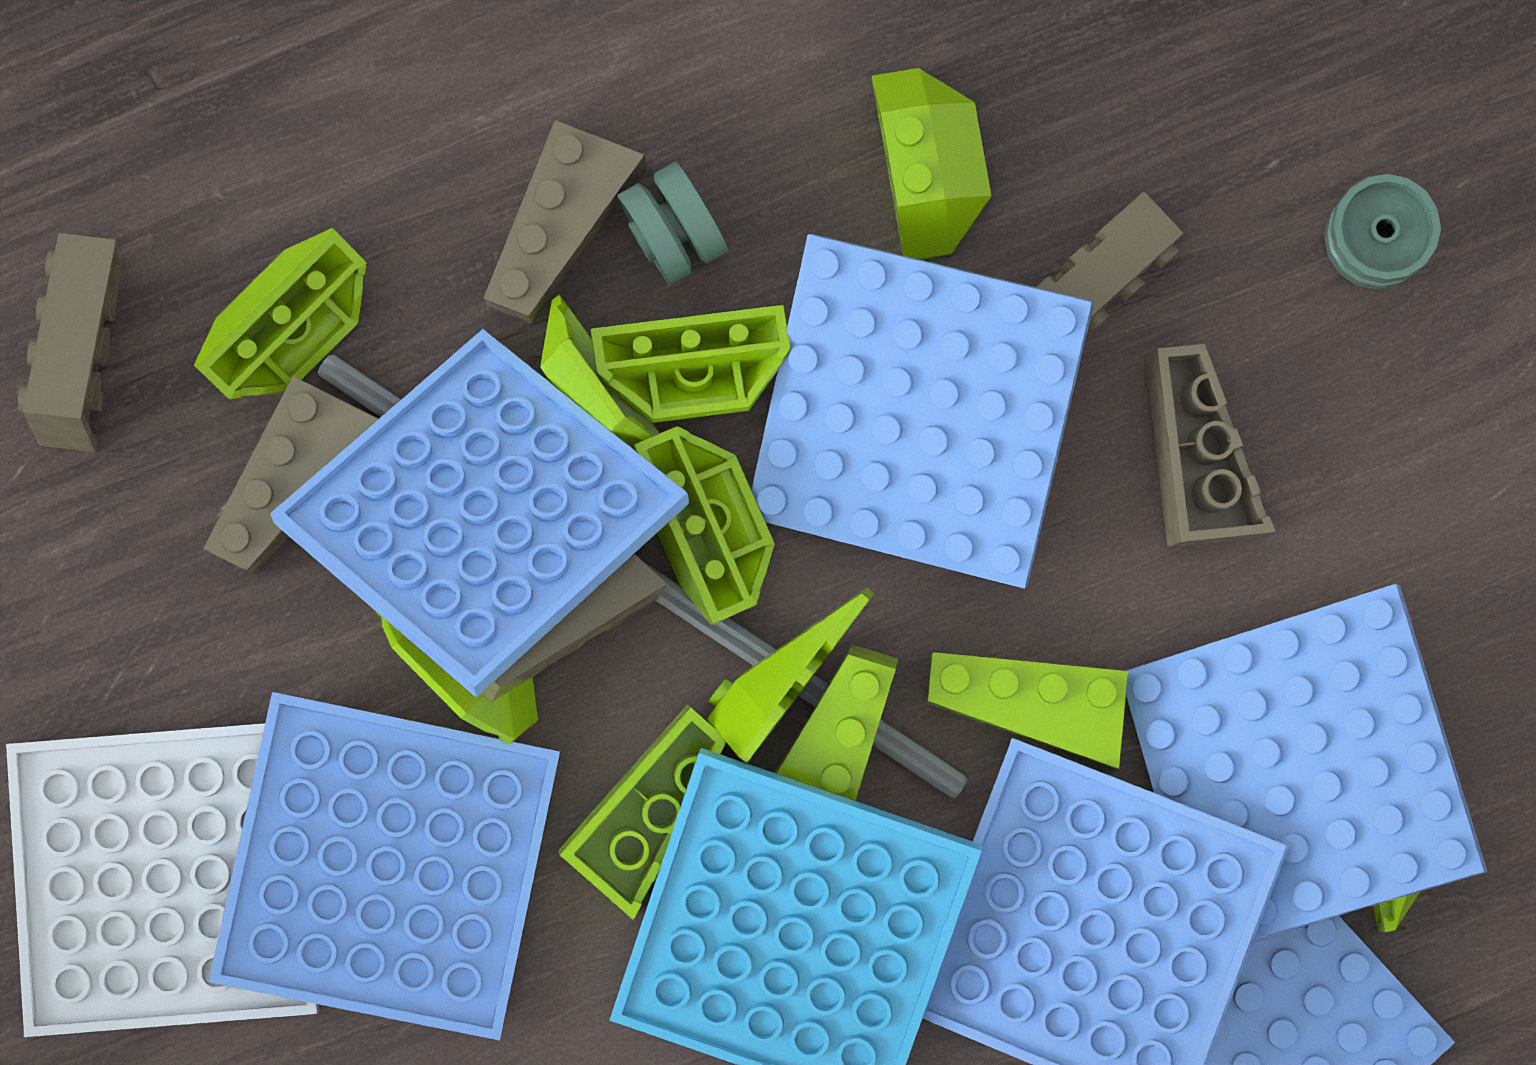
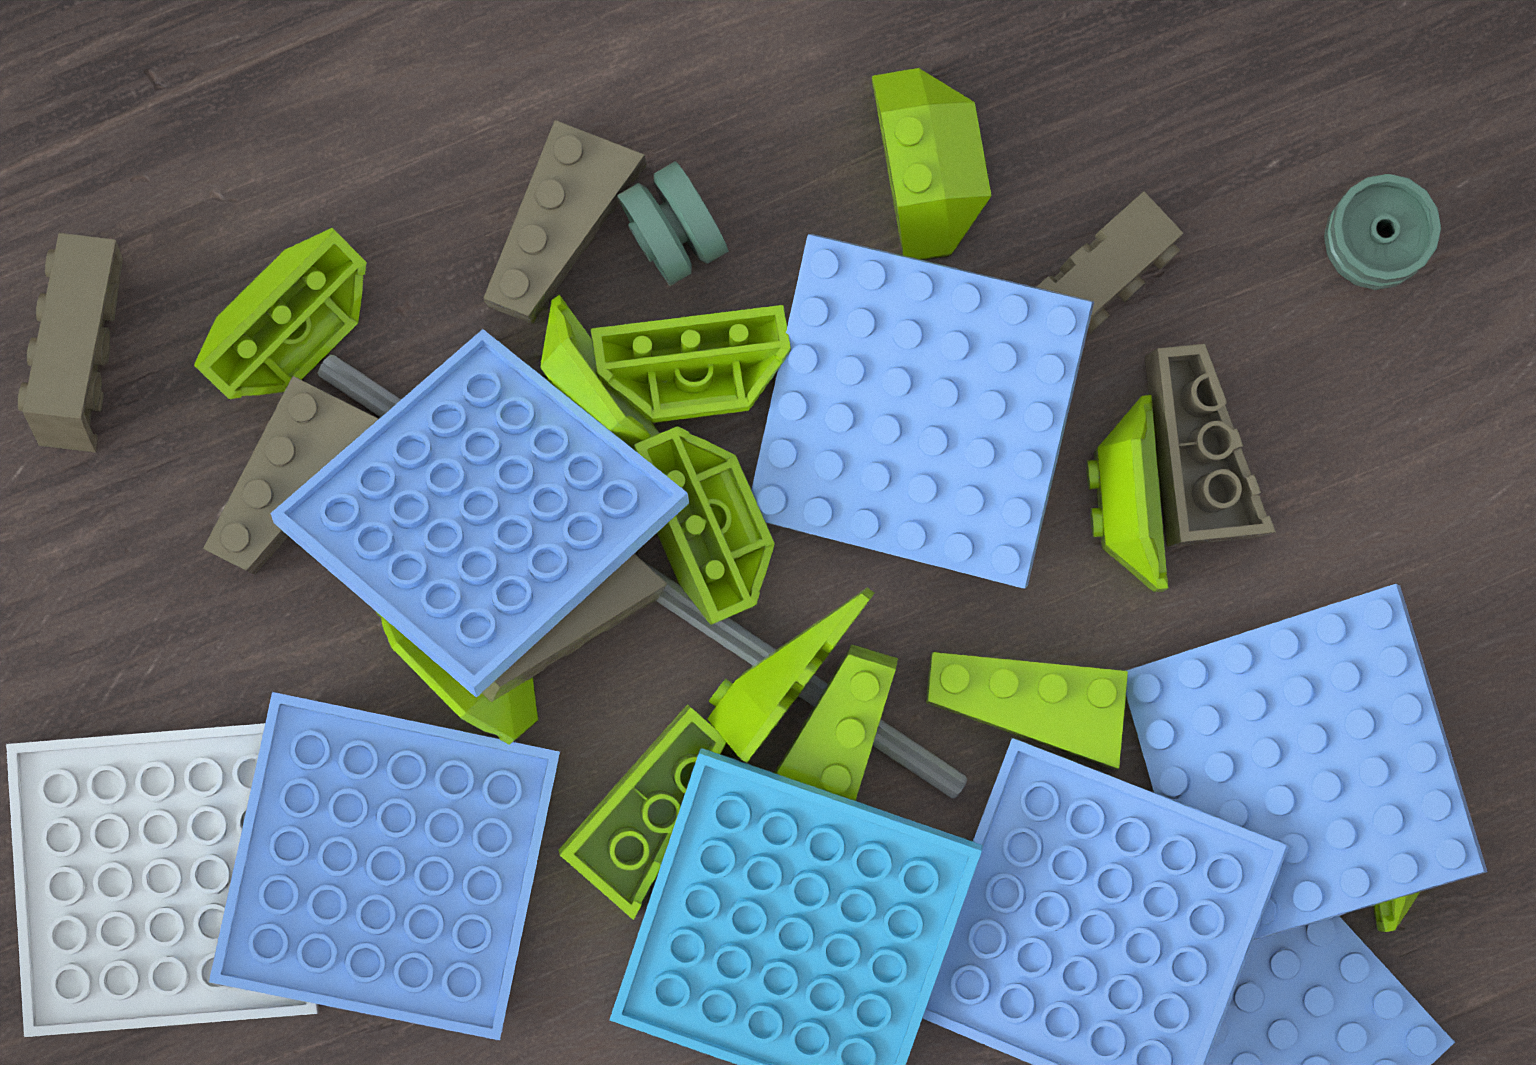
(1130, 497): none -> lime wedge

